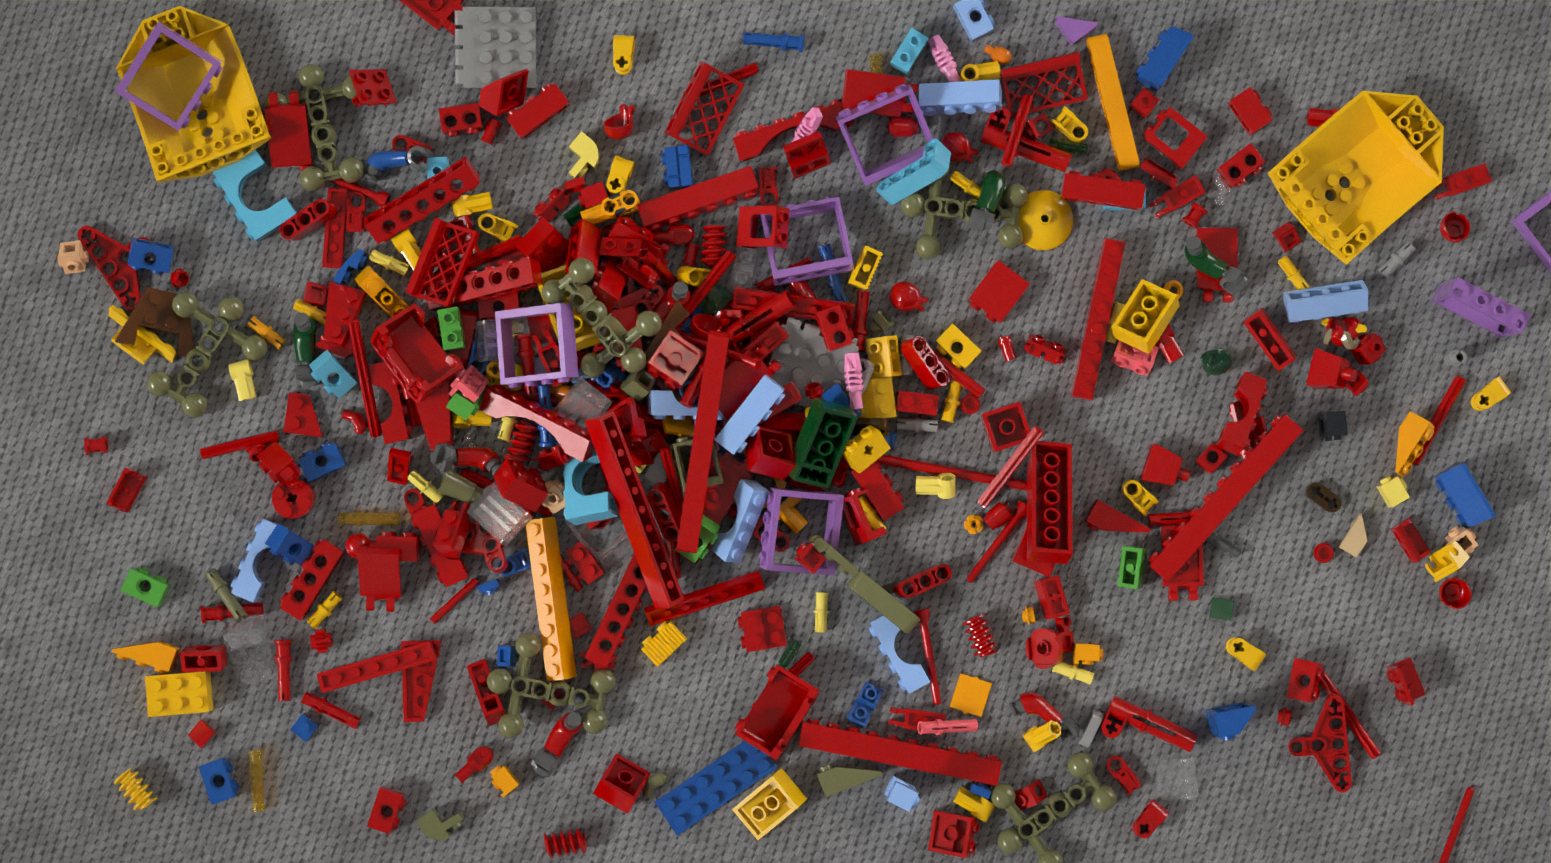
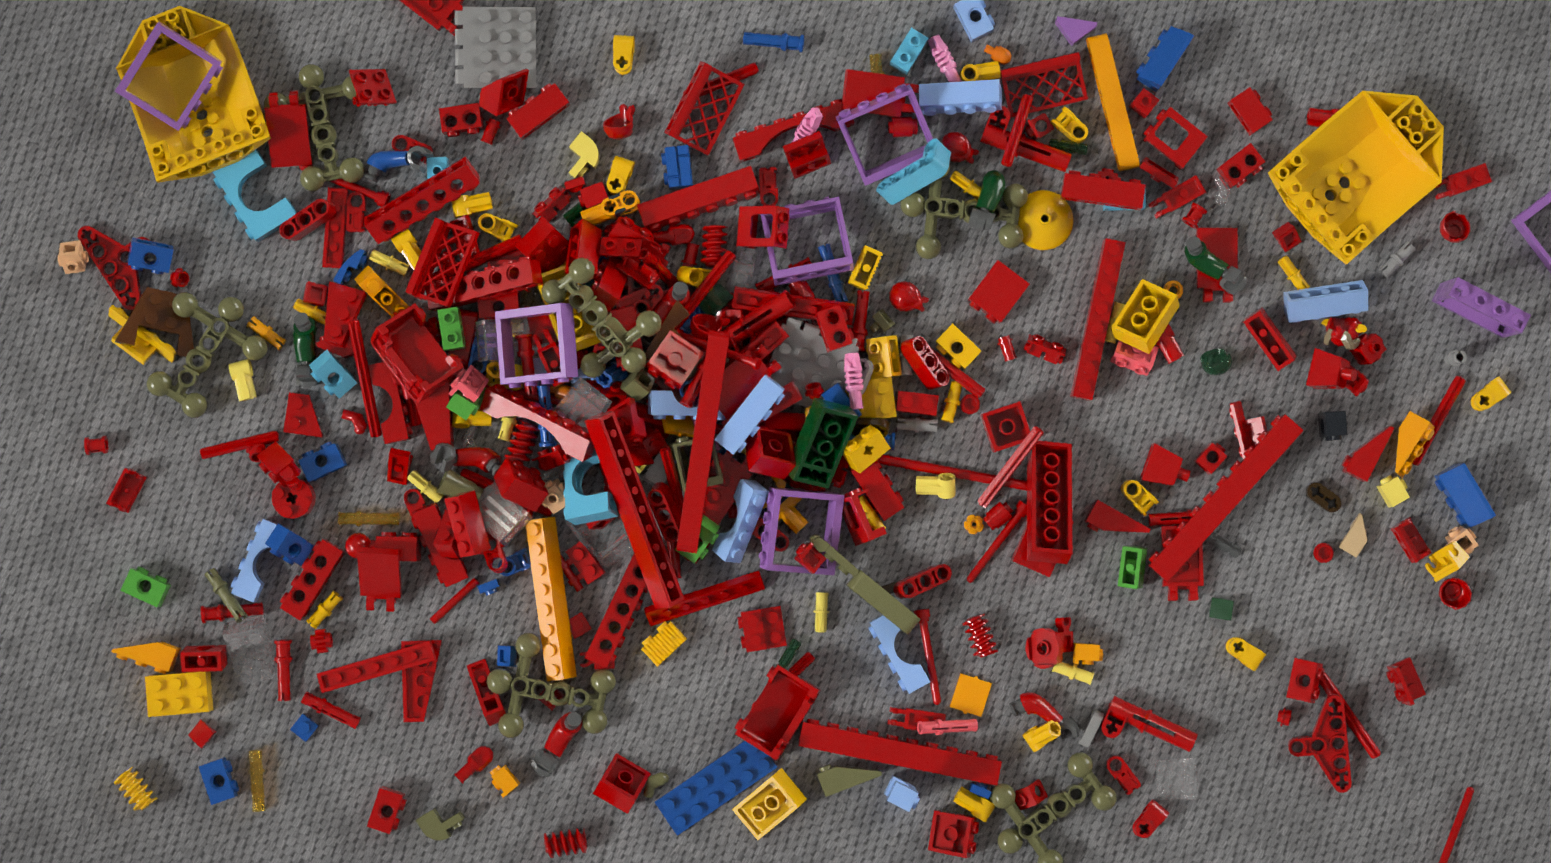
(467, 523): none -> red brick
(864, 705): blue slope -> none
(1028, 615): light orange plate -> none
(1051, 597): red hinge -> none
(1229, 719): blue slope -> none
(1249, 394): red arch -> none
(1364, 459): none -> red slope

